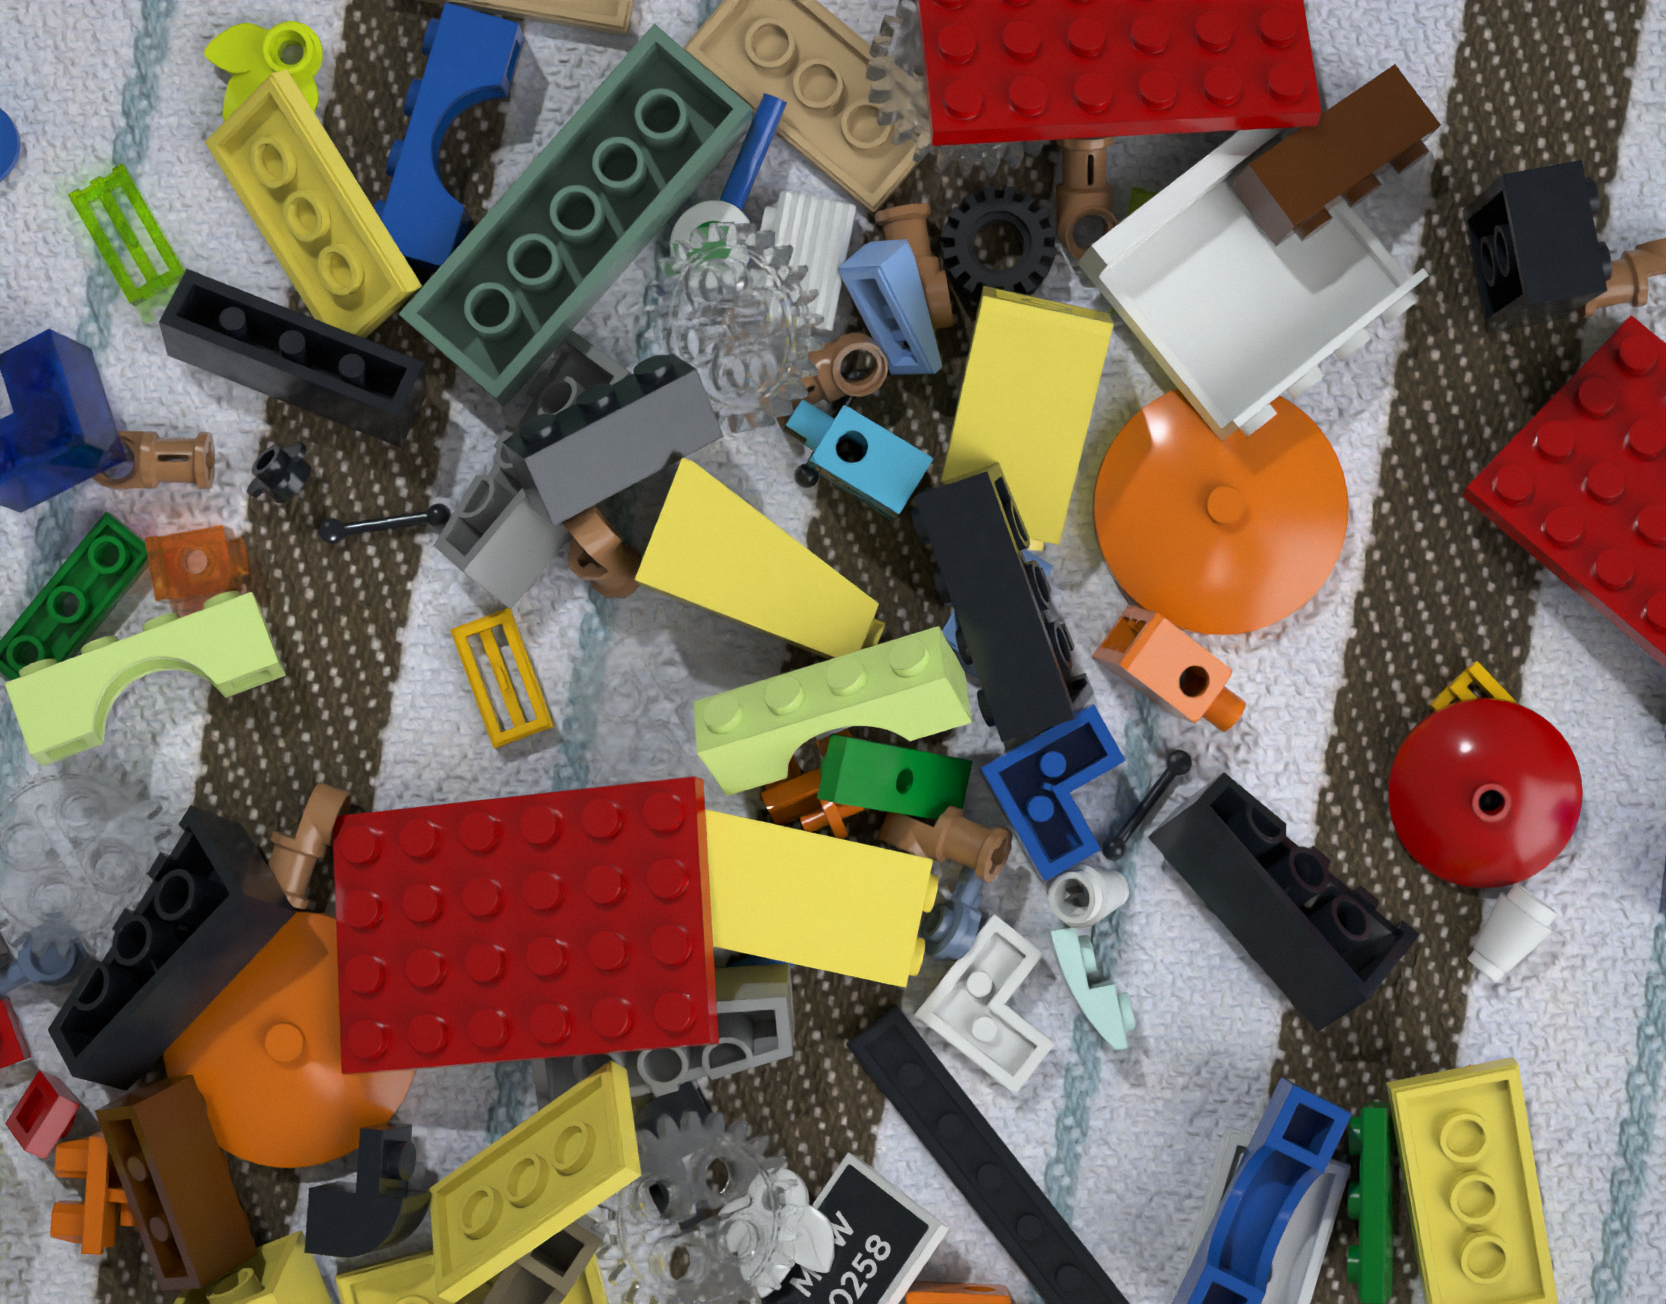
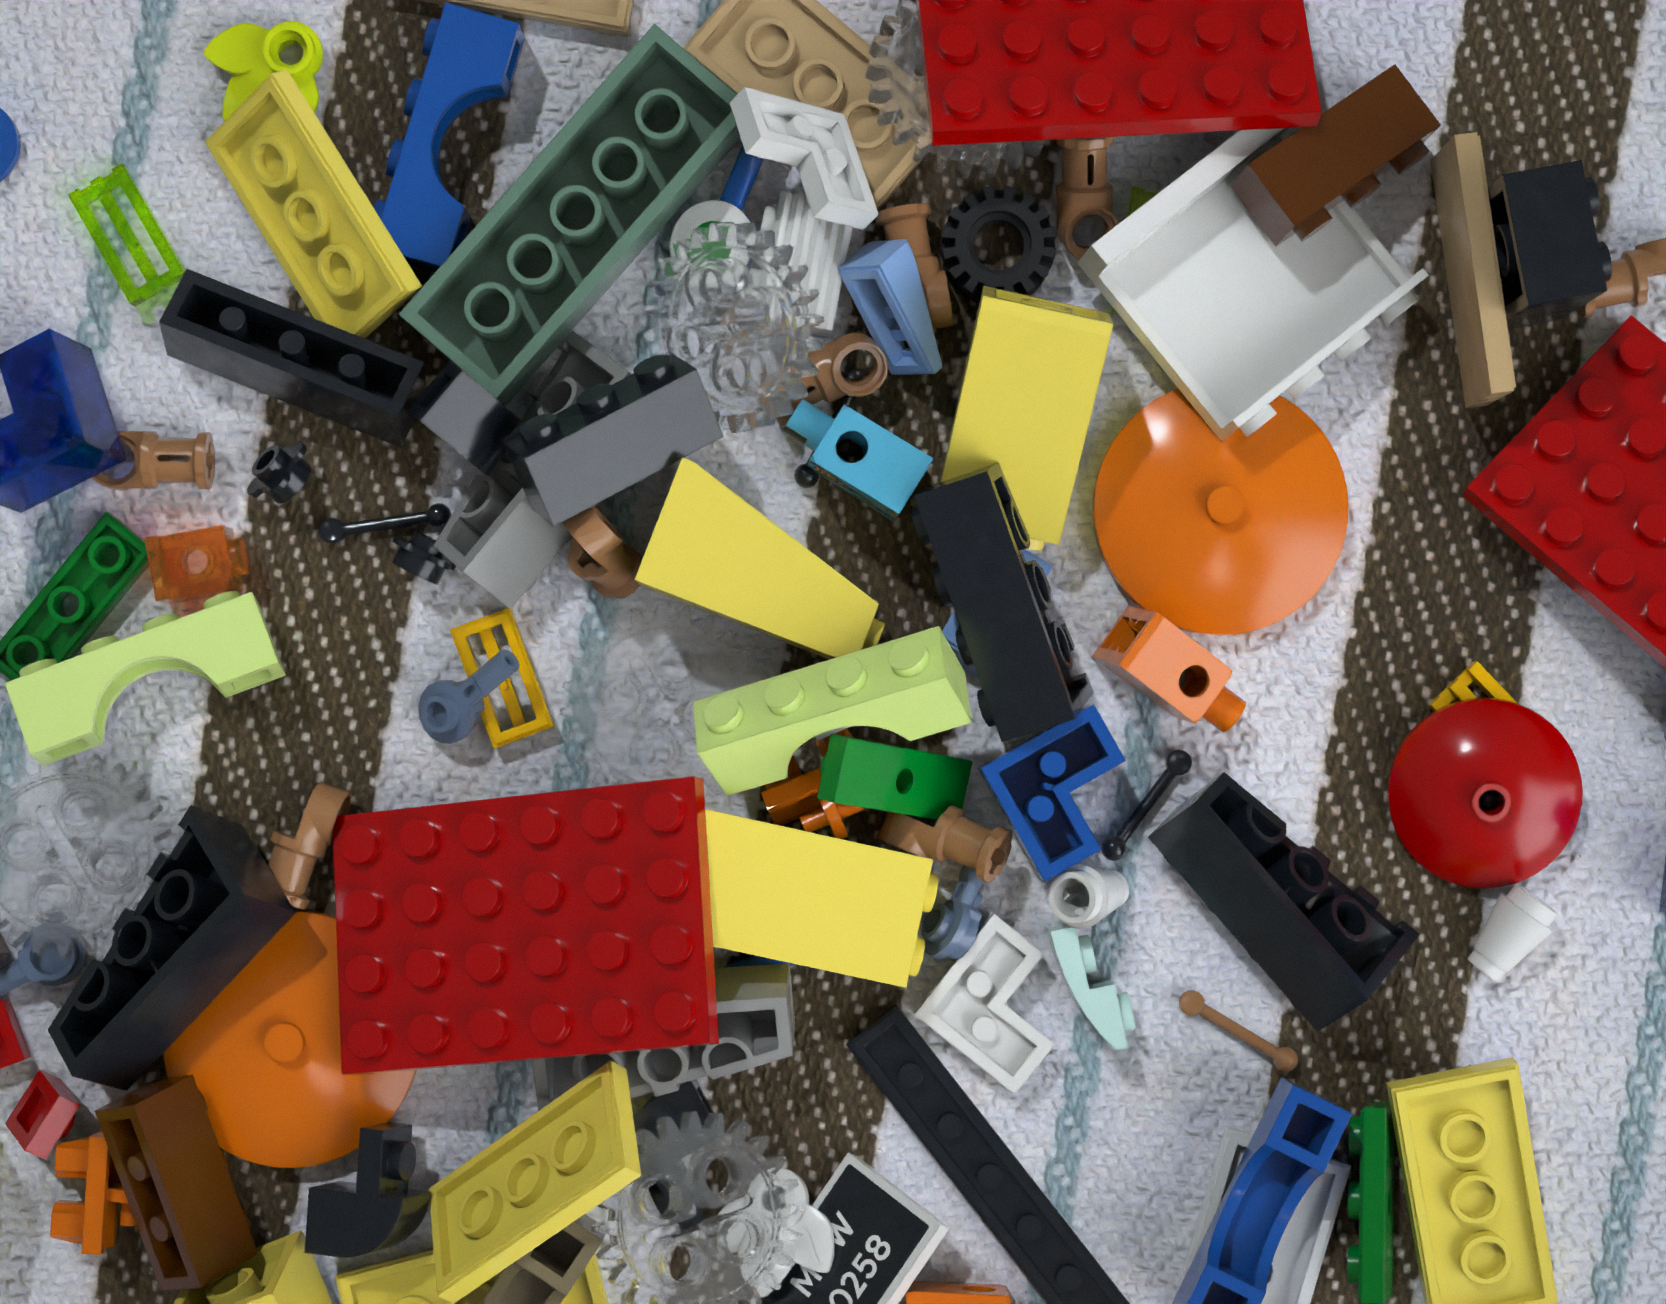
(421, 557): none -> black plate
(453, 708): none -> sand blue plate
(466, 417): none -> black brick
(815, 143): none -> white plate
(1193, 1004): none -> medium nougat hinge
(1472, 271): none -> tan tile

